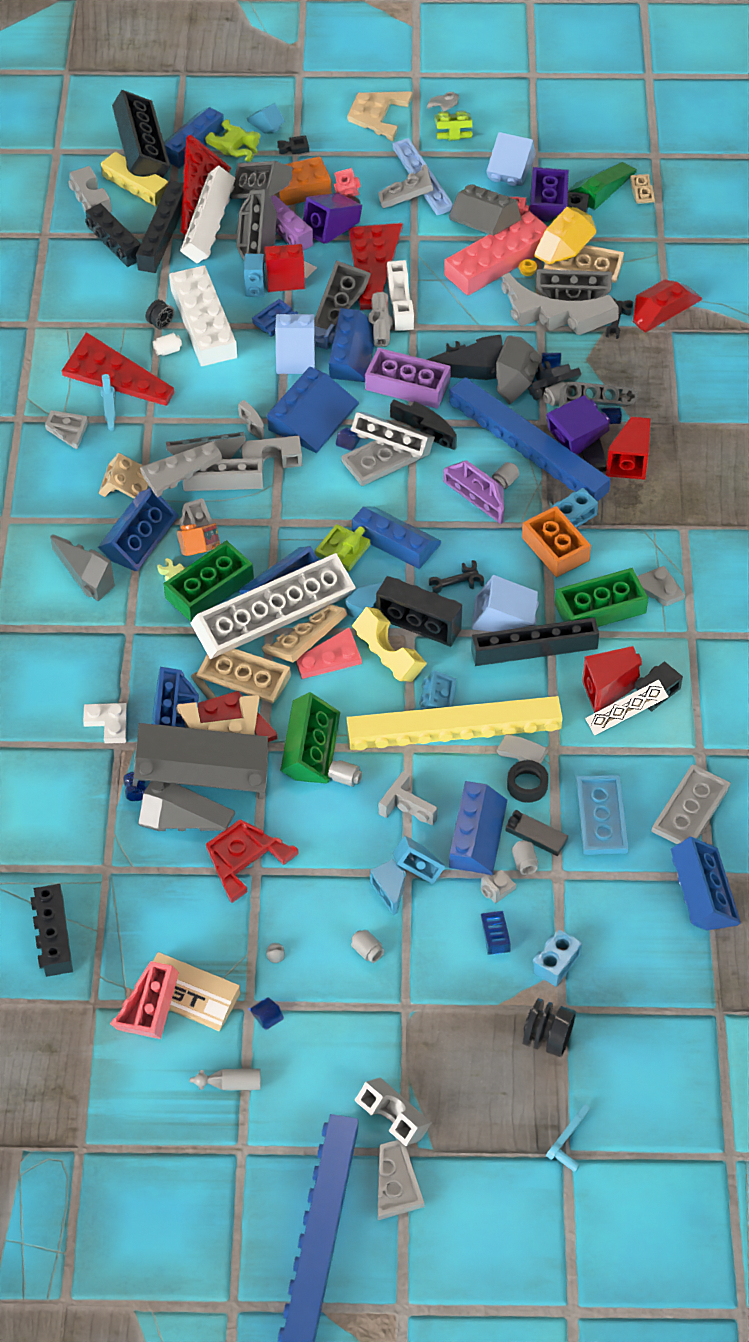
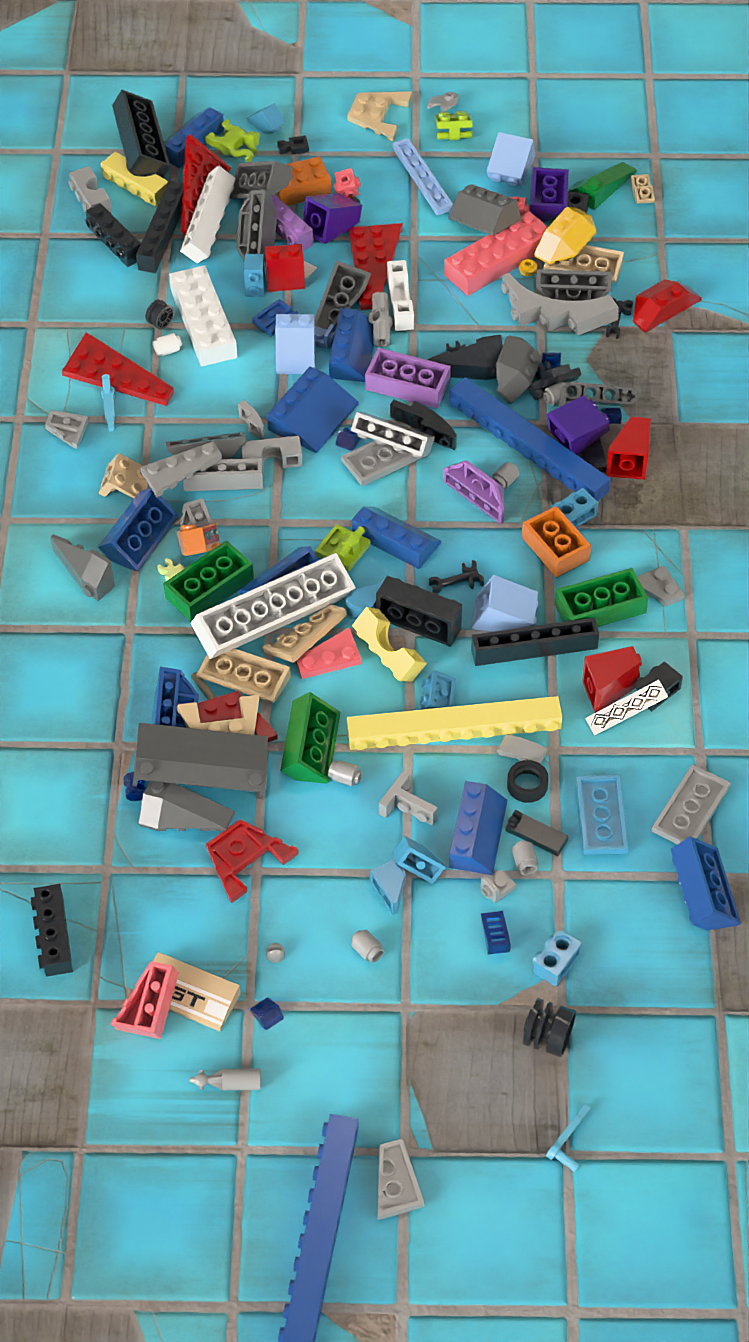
(110, 716): white plate -> none
(382, 1099): light grey arch -> none
(402, 191): light grey wing -> none

